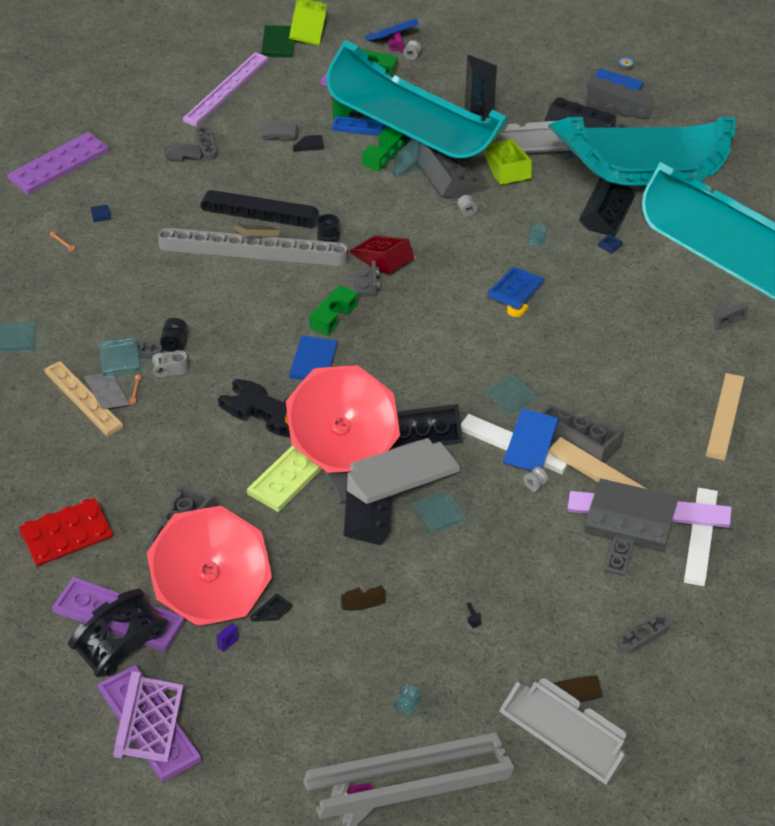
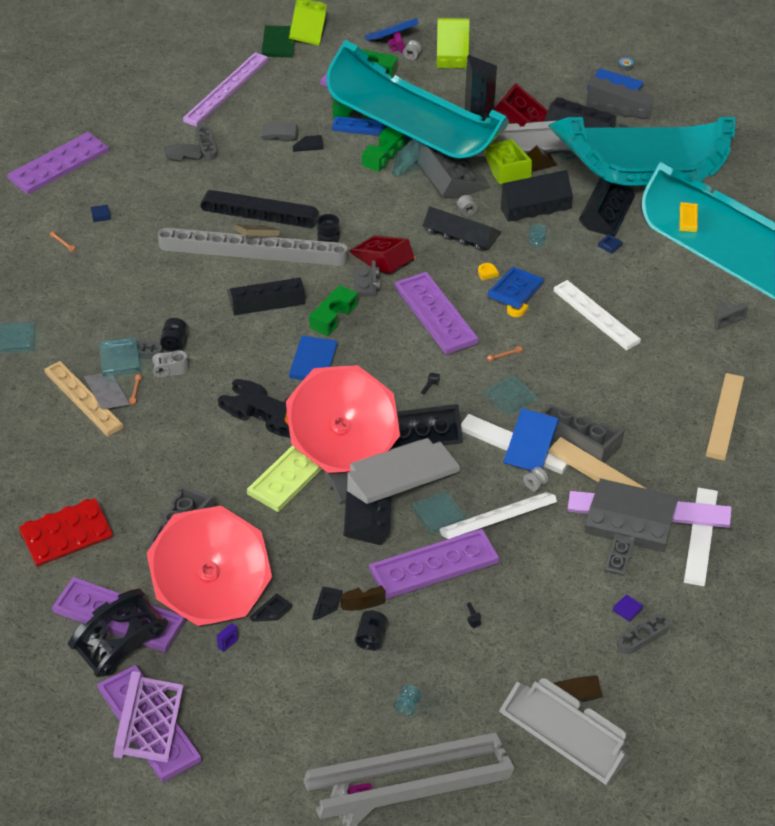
(267, 296): none -> black slope
(327, 602): none -> black tile
(371, 630): none -> black wheel
(433, 378): none -> black hand
(434, 563): none -> medium lavender plate
(436, 313): none -> medium lavender plate
(452, 43): none -> lime slope
(461, 228): none -> black slope
(487, 271): none -> yellow tile
(497, 515): none -> white tile
(518, 349): none -> nougat hinge
(520, 107): none -> dark red slope
(536, 196): none -> black slope
(541, 159): none -> dark brown slope
(597, 315): none -> white tile
(628, 608): none -> dark purple tile
(688, 217): none -> yellow tile

